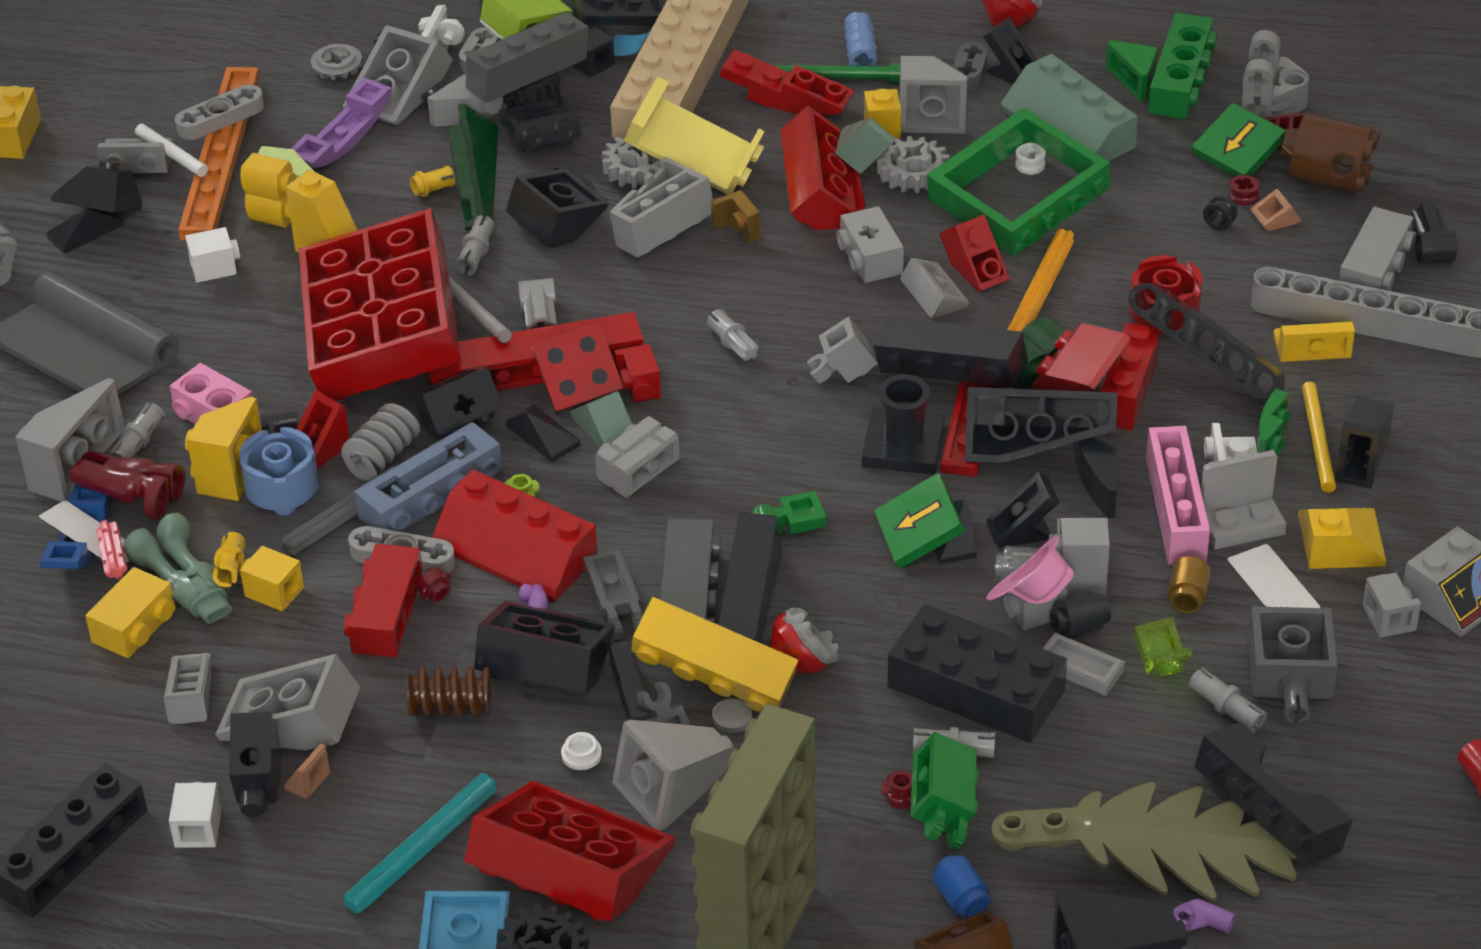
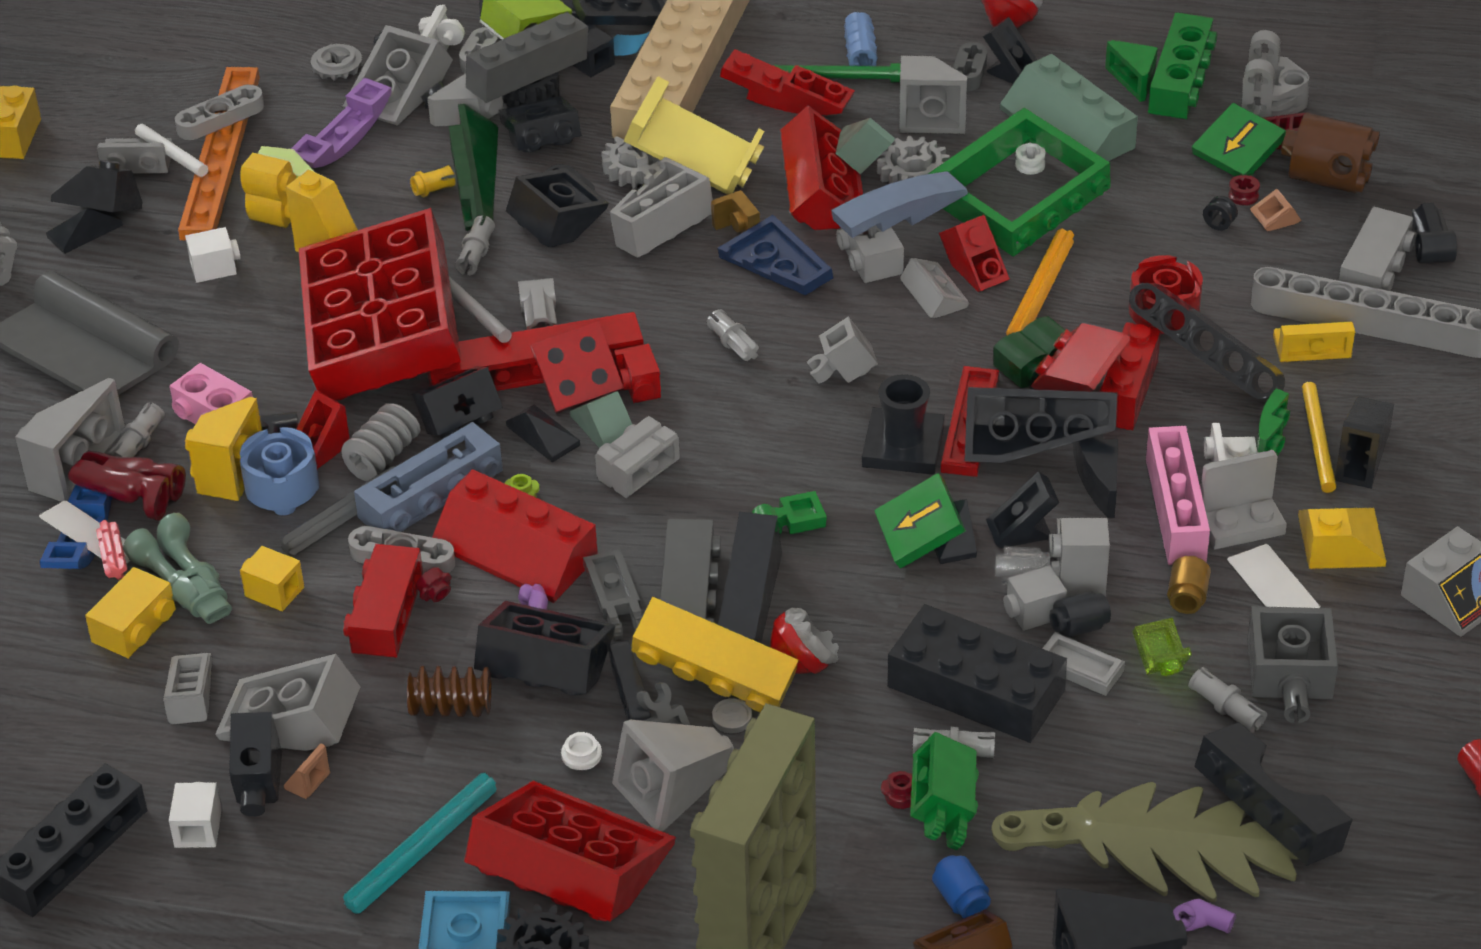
(229, 559): yellow pin -> none
(777, 255): none -> dark blue wing
(884, 109): yellow brick -> none
(905, 199): none -> sand blue slope
(951, 352): black brick -> none
(1038, 578): bright pink piece -> none
(1390, 605): light grey brick -> none

